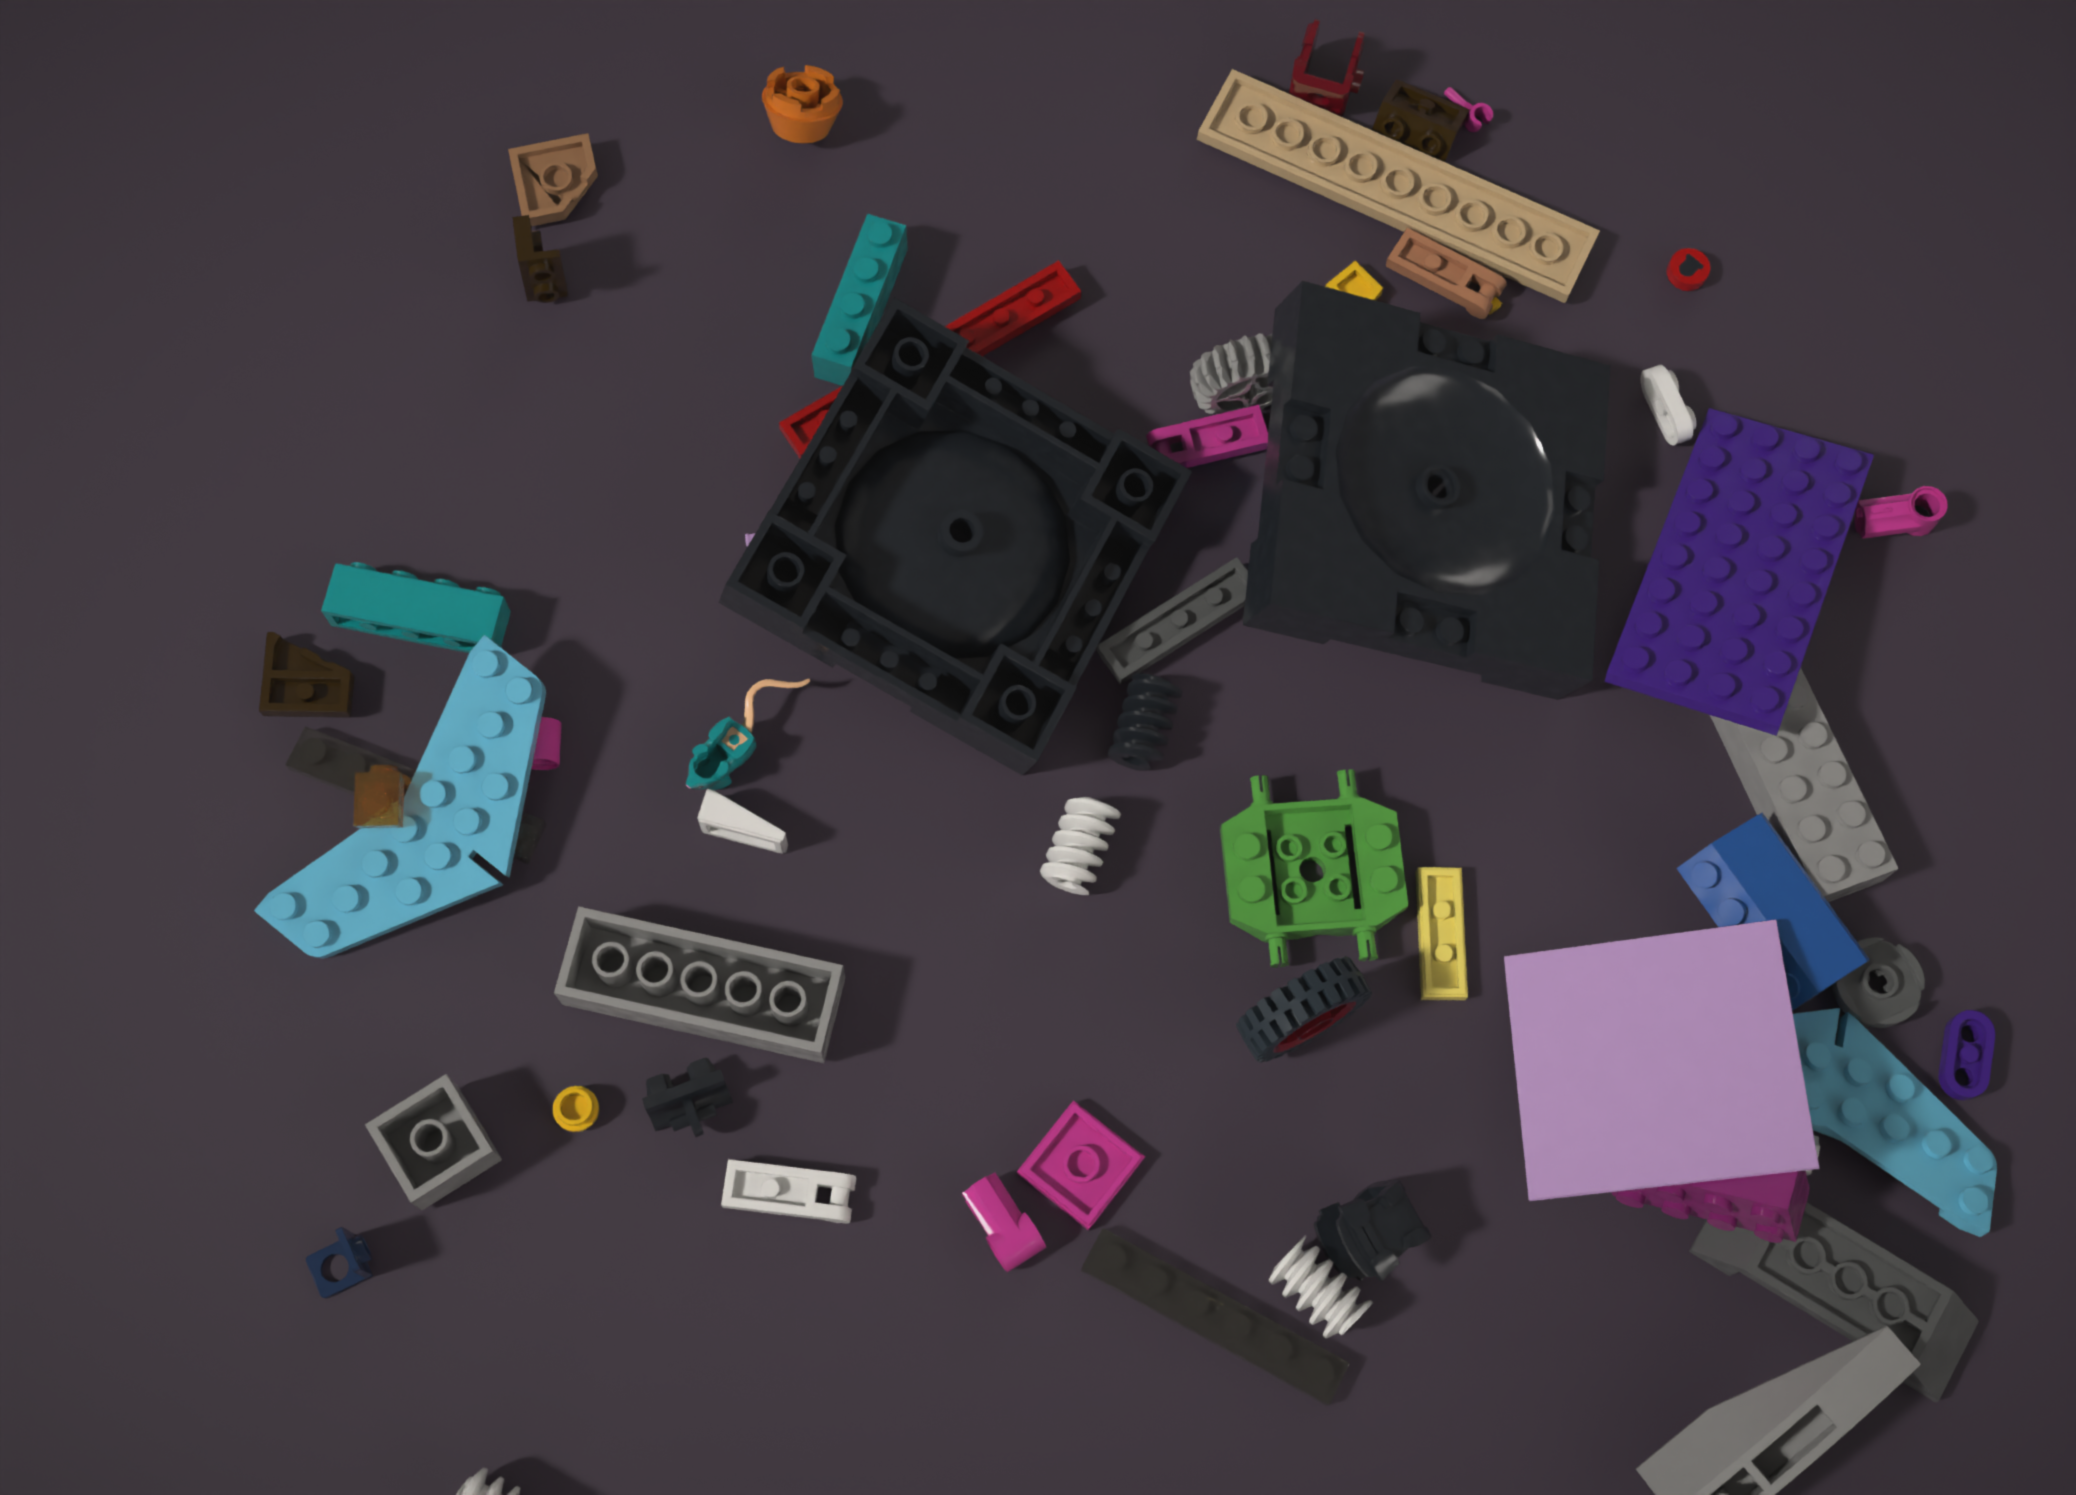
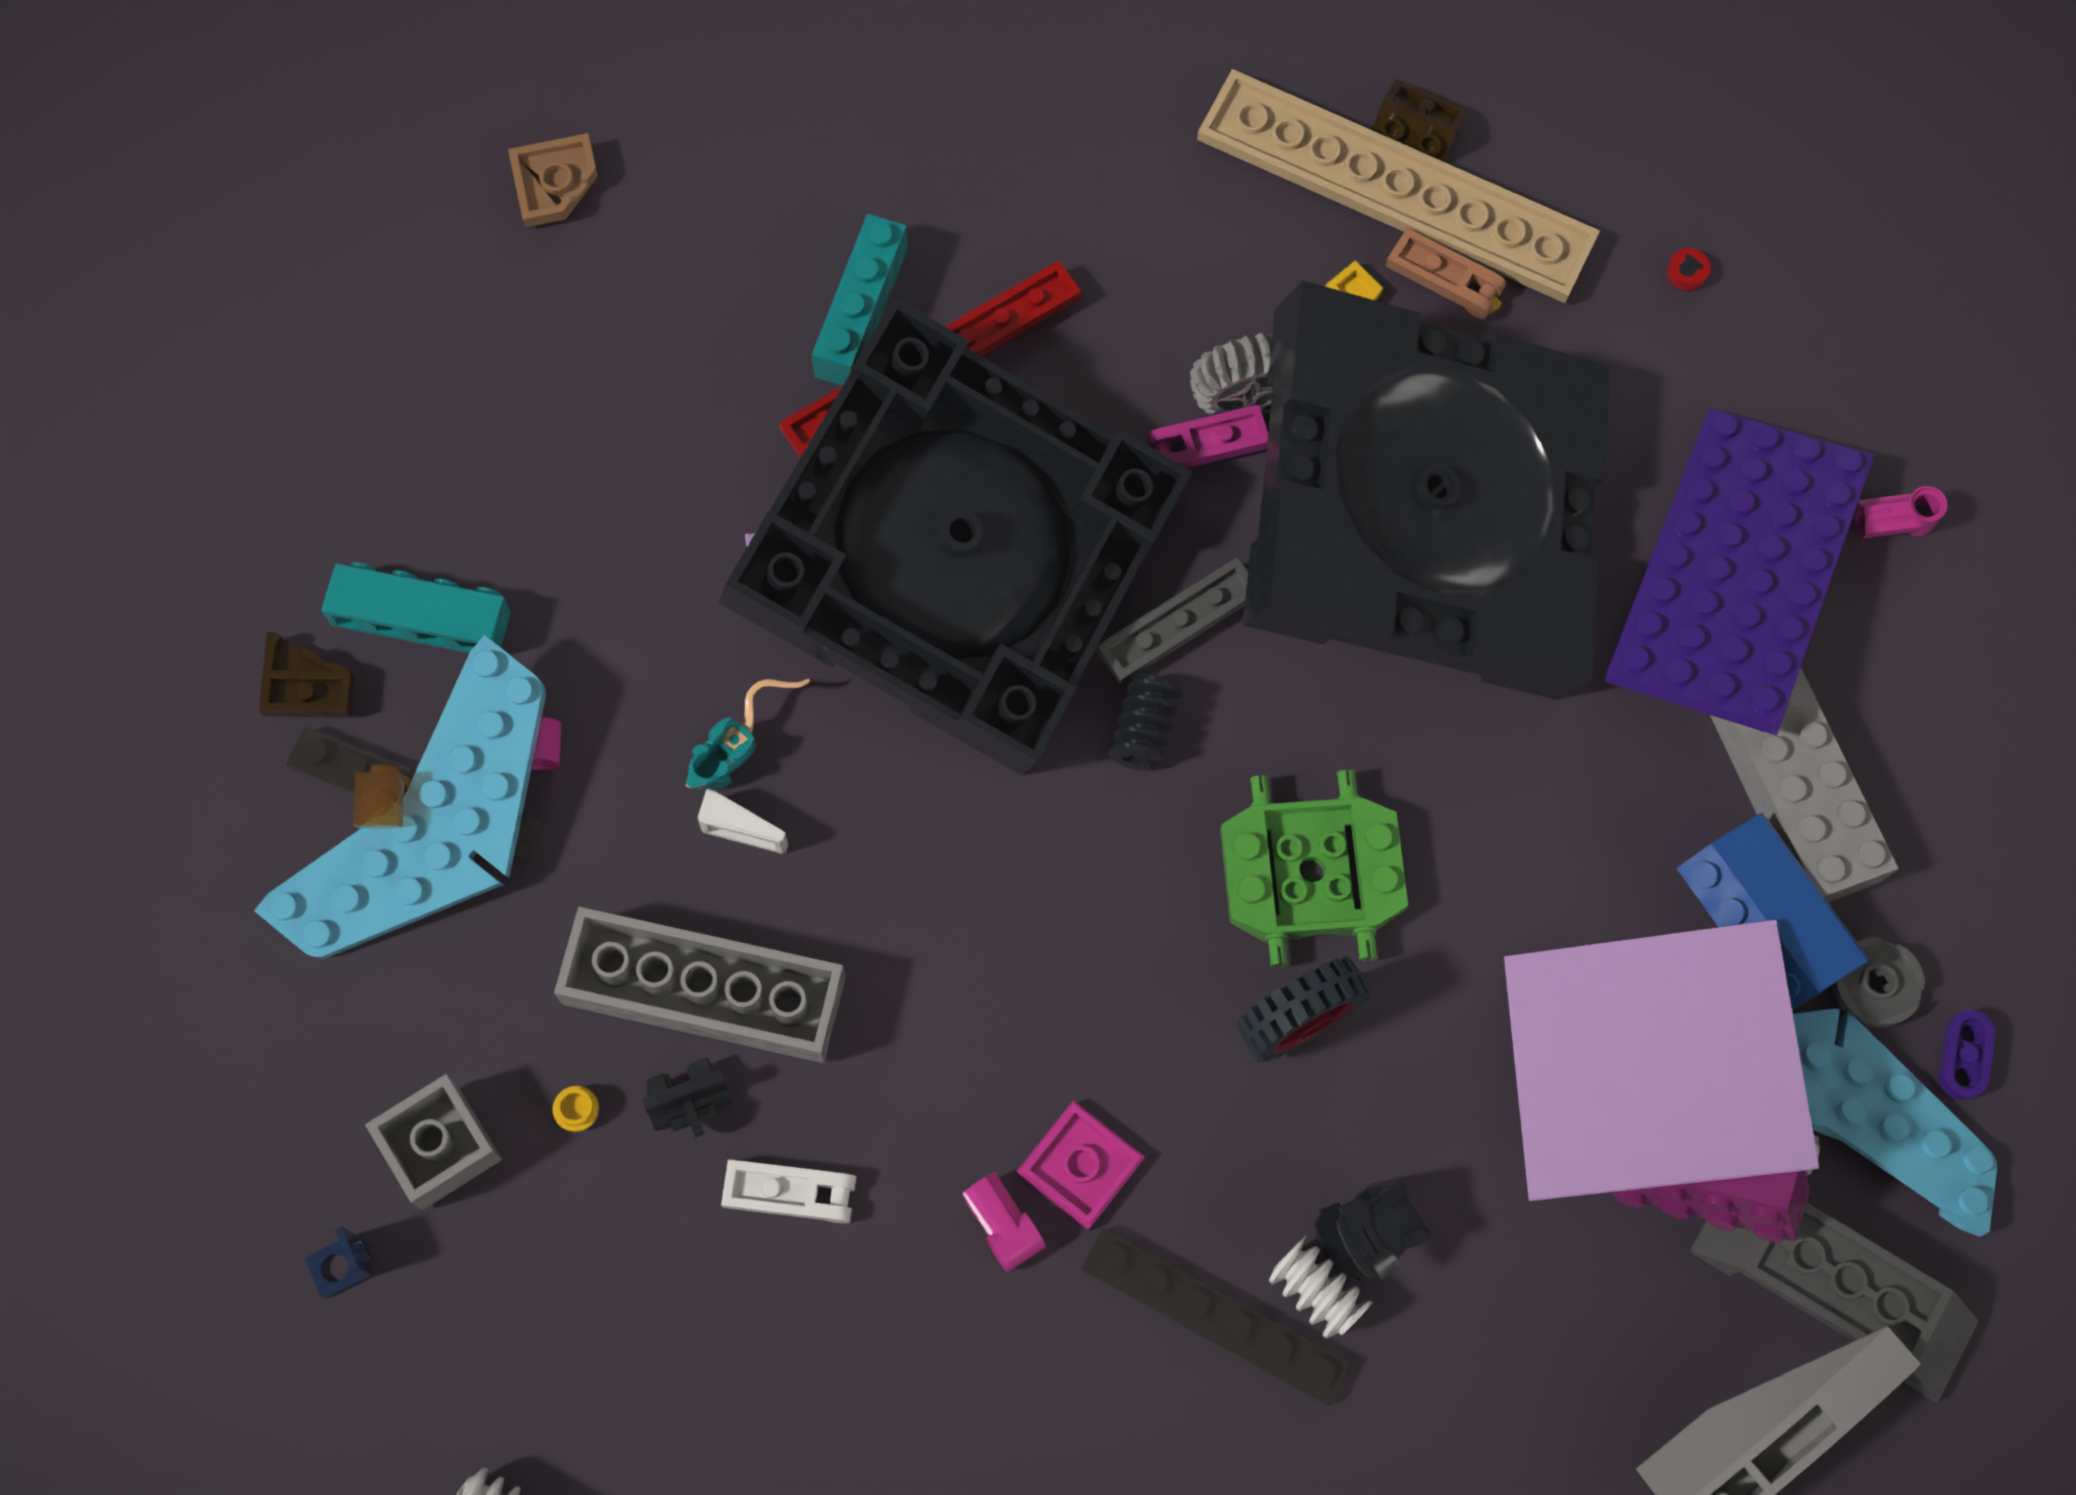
(540, 269): dark brown bracket -> none
(802, 103): orange cone -> none
(1077, 843): white piece -> none
(1334, 94): dark red piece -> none
(1441, 933): light yellow tile -> none
(1480, 109): dark pink hand -> none
(1663, 397): white plate -> none

